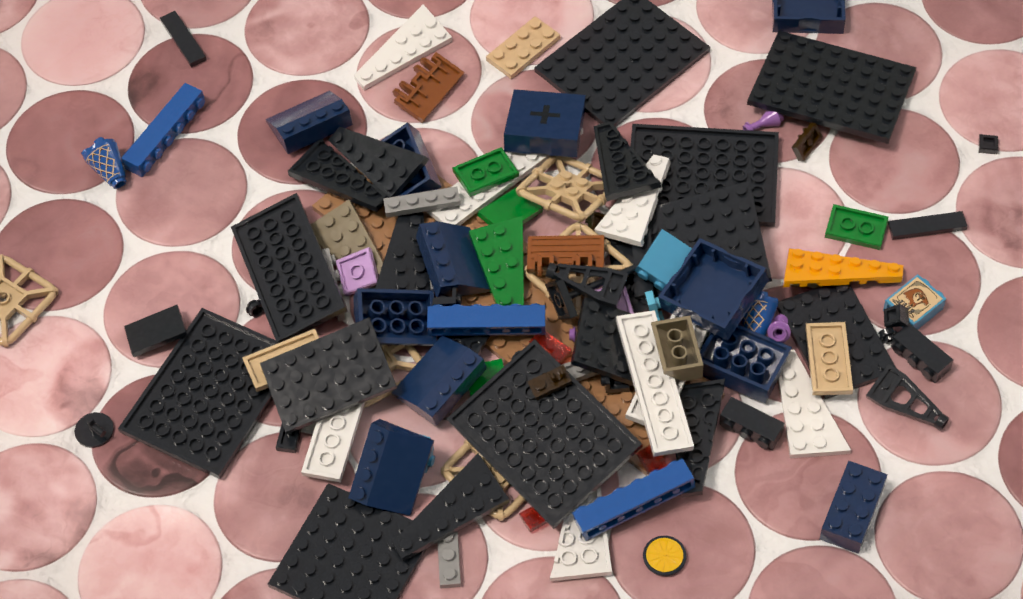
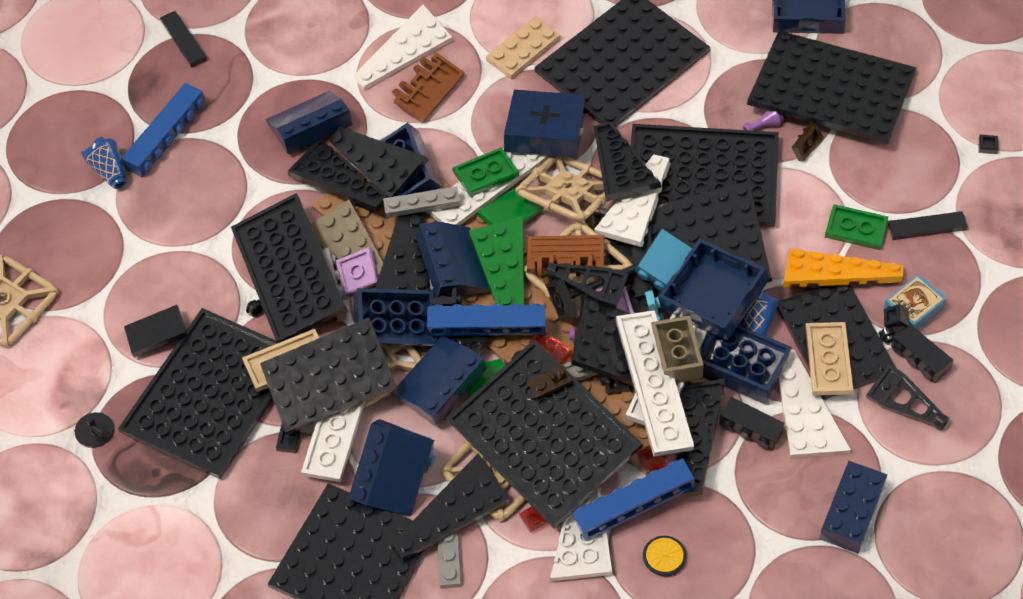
(779, 329): medium lavender piece -> none

